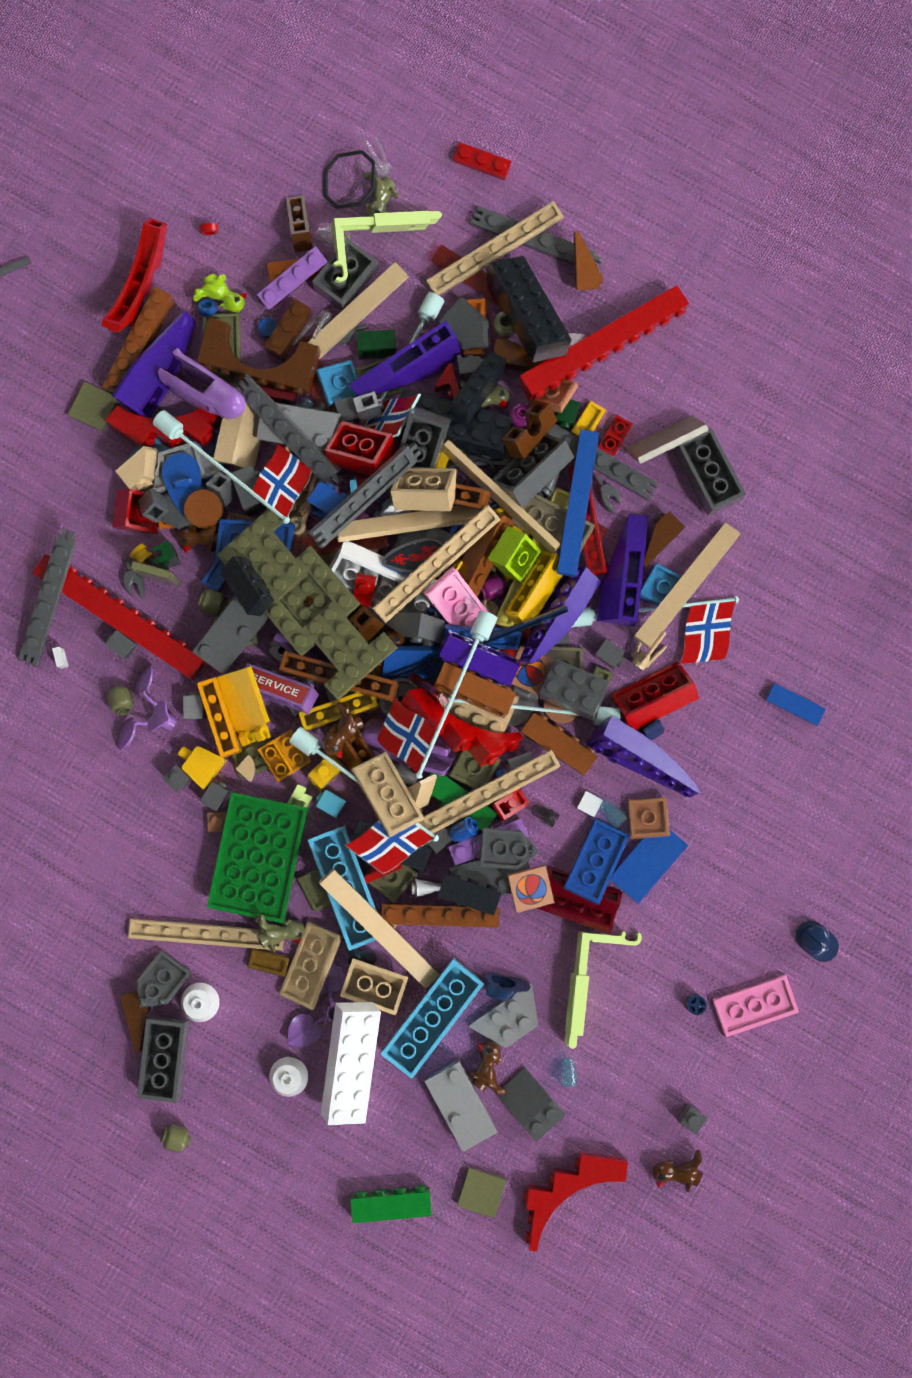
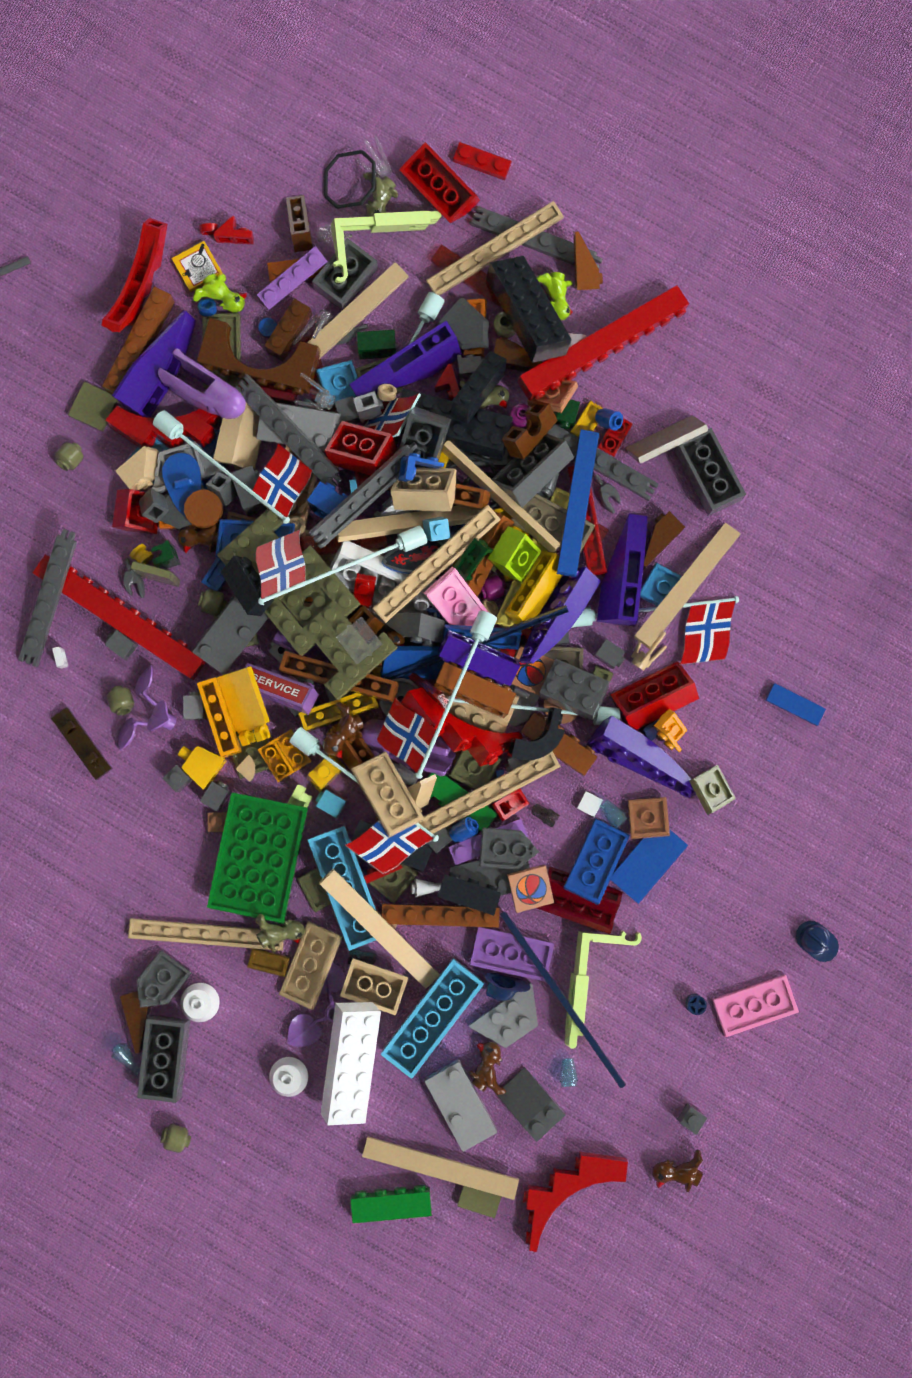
(69, 456): none -> olive head
(81, 743): none -> dark brown hinge
(123, 1055): none -> clear light blue cone
(196, 265): none -> tile
(228, 234): none -> red slope
(283, 565): none -> flag
(323, 397): none -> clear plant
(359, 640): none -> clear piece
(386, 392): none -> tan tile
(408, 468): none -> blue bracket
(436, 528): none -> medium azure brick
(439, 184): none -> red slope
(440, 1167): none -> tan tile
(471, 558): none -> dark green hinge
(503, 953): none -> medium lavender plate
(543, 744): none -> black arch
(556, 290): none -> lime animal
(563, 1000): none -> dark blue piece
(609, 419): none -> blue brick
(670, 729): none -> light orange bracket
(712, 790): none -> tile

